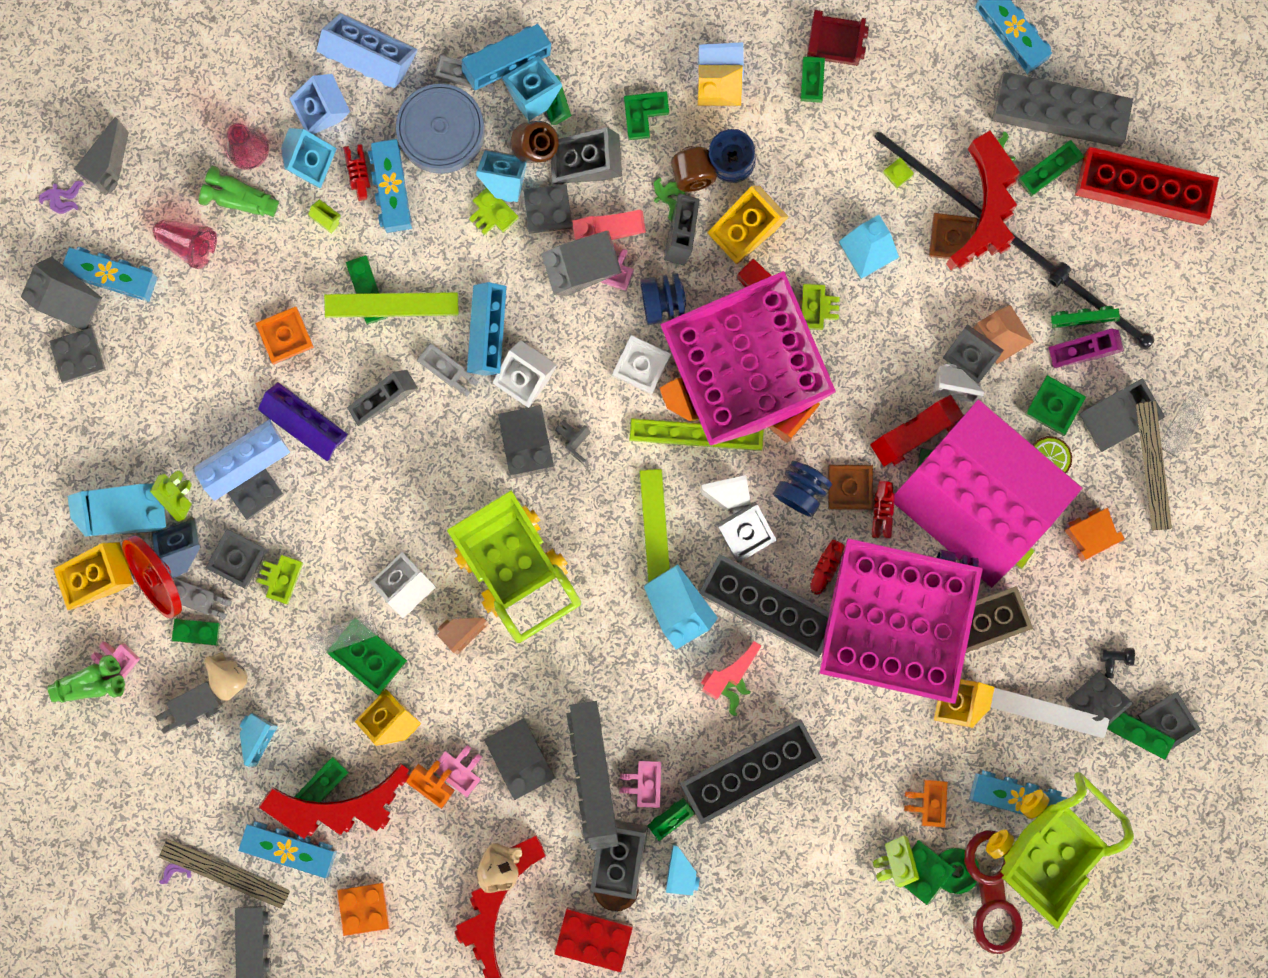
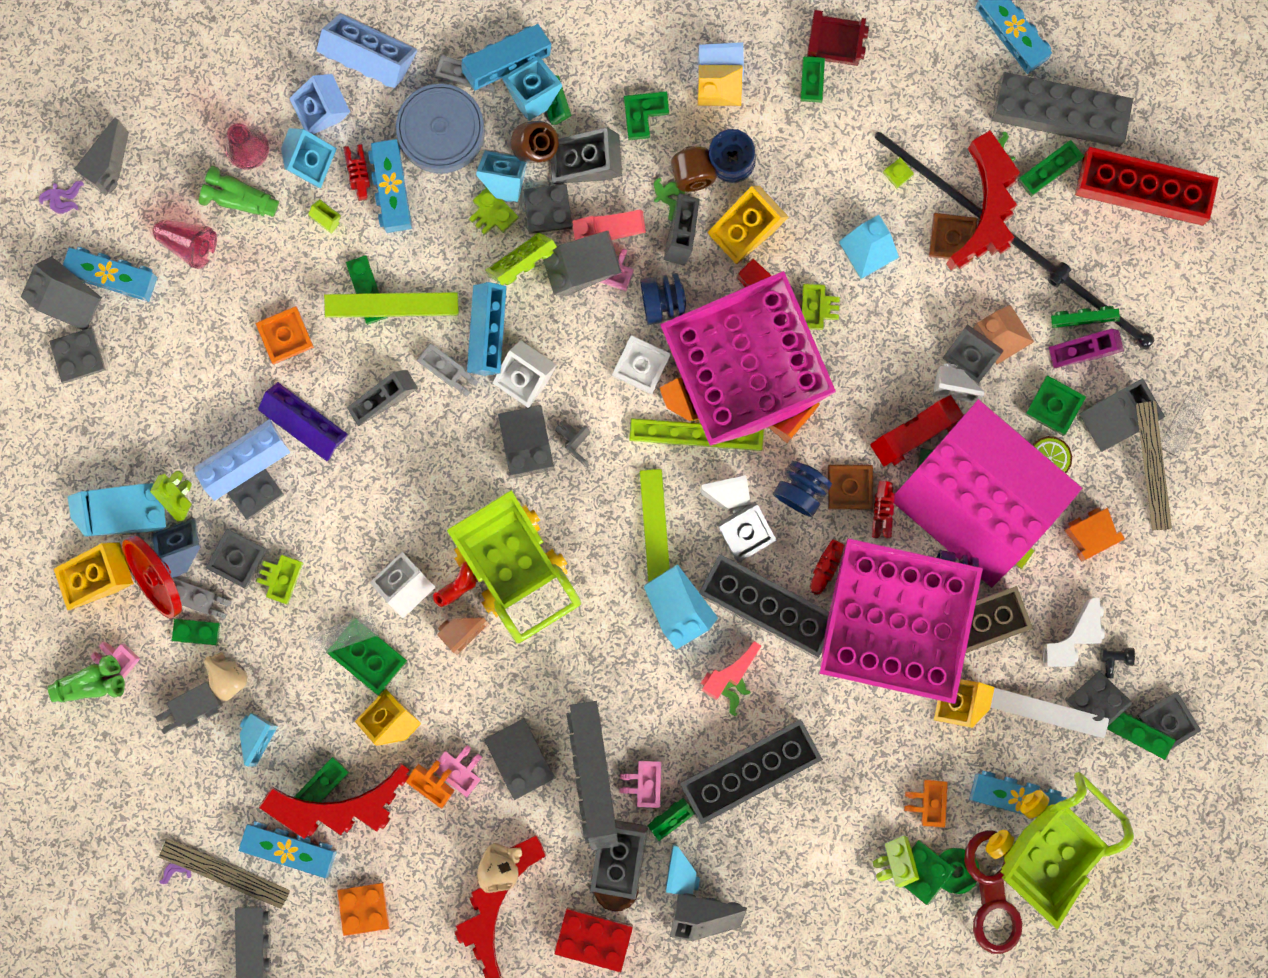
(464, 582): none -> red plant
(521, 259): none -> lime plate
(702, 918): none -> dark grey slope
(1085, 630): none -> white arch

